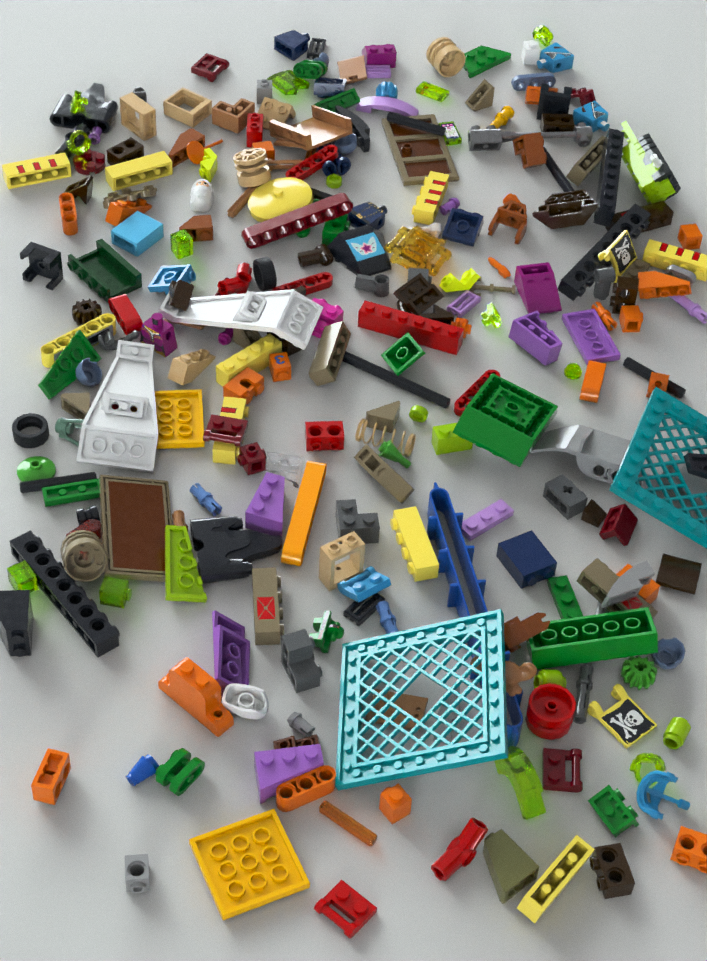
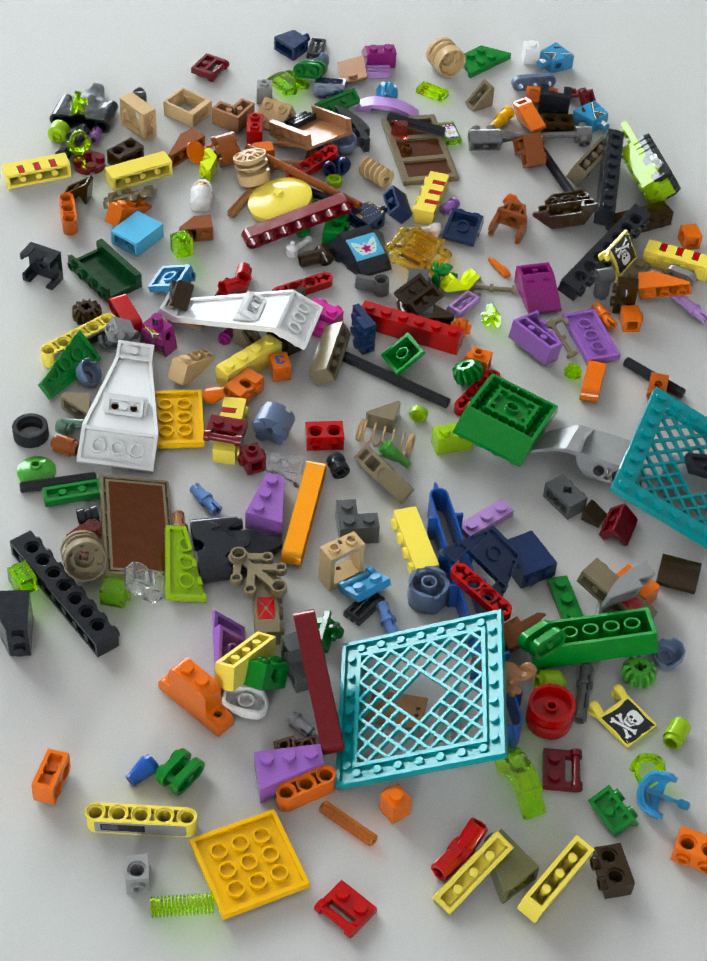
(58, 130): none -> lime head
(64, 445): none -> dark orange brick
(119, 329): none -> light grey brick
(132, 813): none -> light yellow beam
(144, 582): none -> clear brick
(182, 907): none -> clear neon green piece
(212, 395): none -> orange cone
(225, 148): none -> dark orange brick
(232, 668): none -> light yellow brick
(240, 557): none -> dark tan plant
(264, 273): black tyre -> none
(267, 673): none -> green brick
(273, 423): none -> sand blue brick
(292, 248): none -> white piece
(300, 119): none -> black tile
(306, 178): none -> dark orange piece
(318, 682): none -> dark red beam
(337, 465): none -> black wheel
(363, 330): none -> dark blue plate
(375, 172): none -> tan piece
(397, 204): none -> dark blue brick
(399, 128): none -> clear red slope
(428, 589): none -> sand blue brick
(441, 271): none -> green plant
(467, 372): none -> green gear
(472, 872): none -> light yellow slope
(478, 593): none -> red beam
(482, 355): none -> orange brick
(491, 552): none -> dark blue wing
(528, 115): none -> orange slope
(541, 639): none -> green brick
(543, 32): clear neon green piece -> none
(551, 324): none -> dark tan piece

